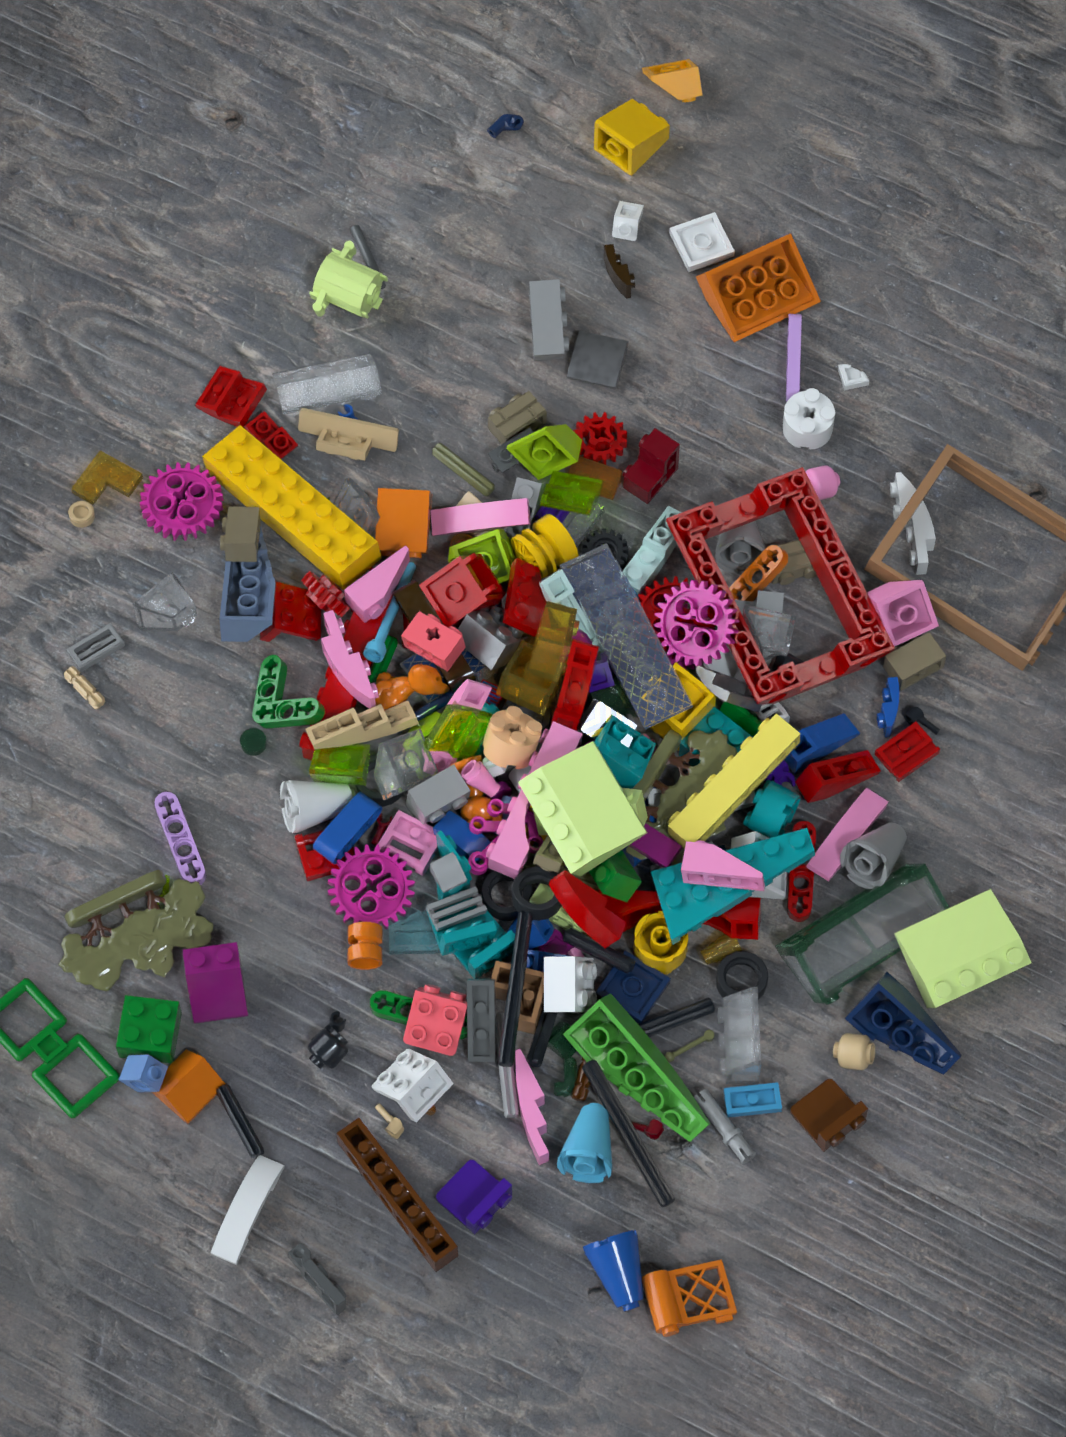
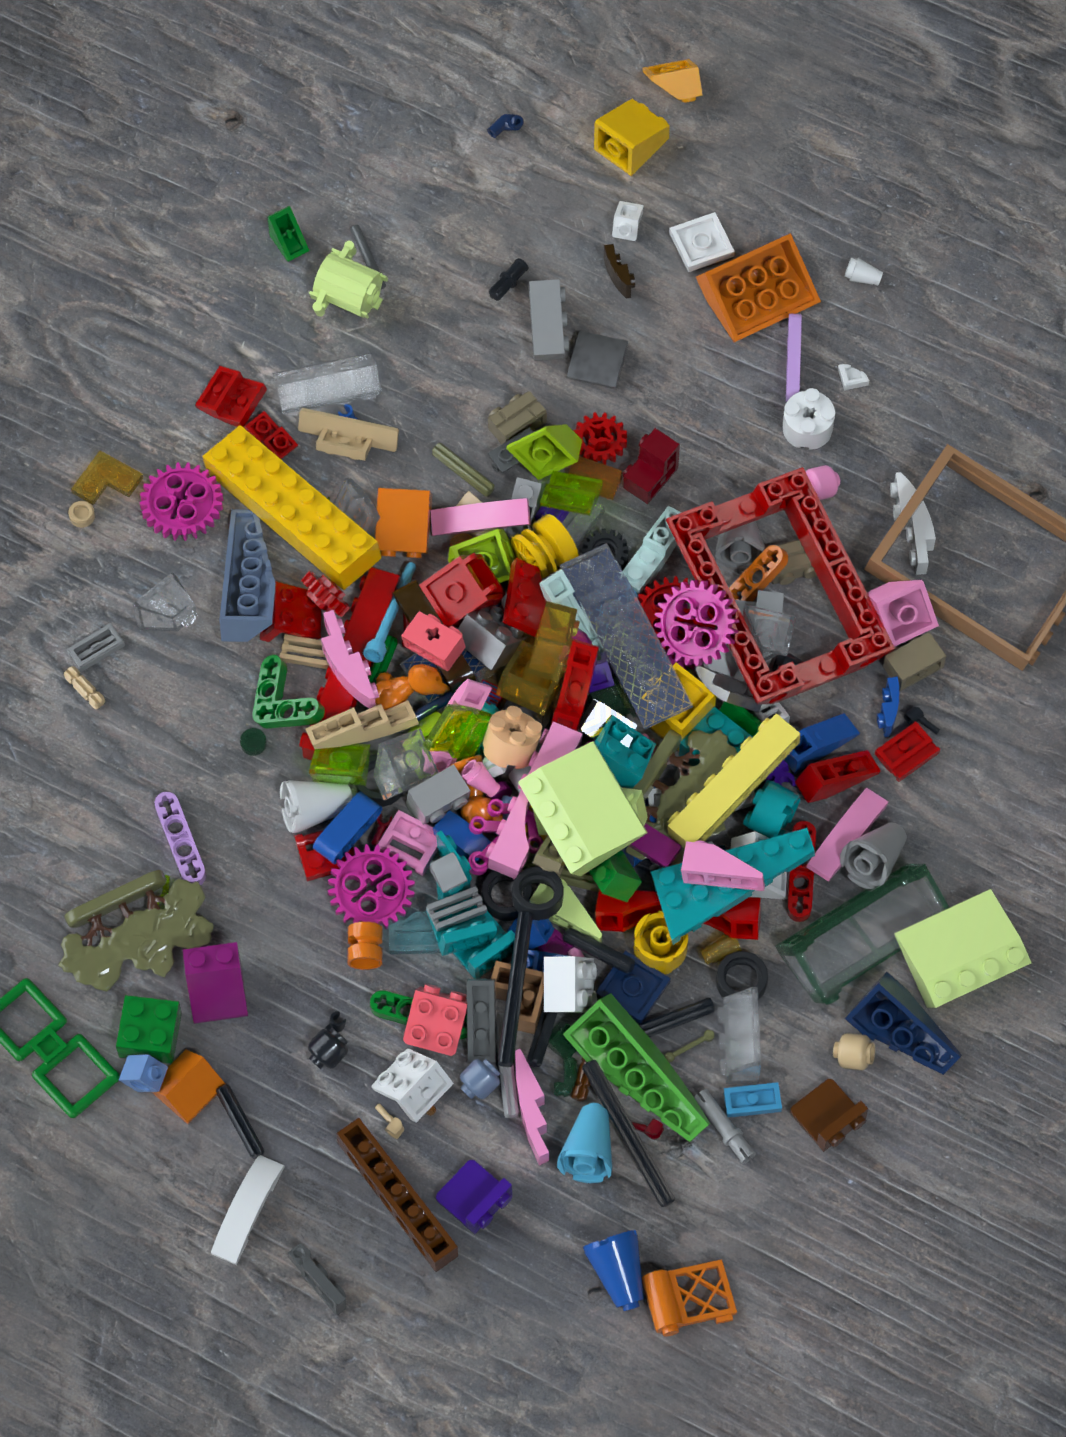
(241, 534): dark tan brick -> none
(287, 234): none -> green slope
(304, 642): none -> tan tile
(373, 590): bright pink slope -> none
(479, 1079): none -> sand blue head
(508, 279): none -> black axle
(587, 909): red slope -> none
(863, 272): none -> white cone

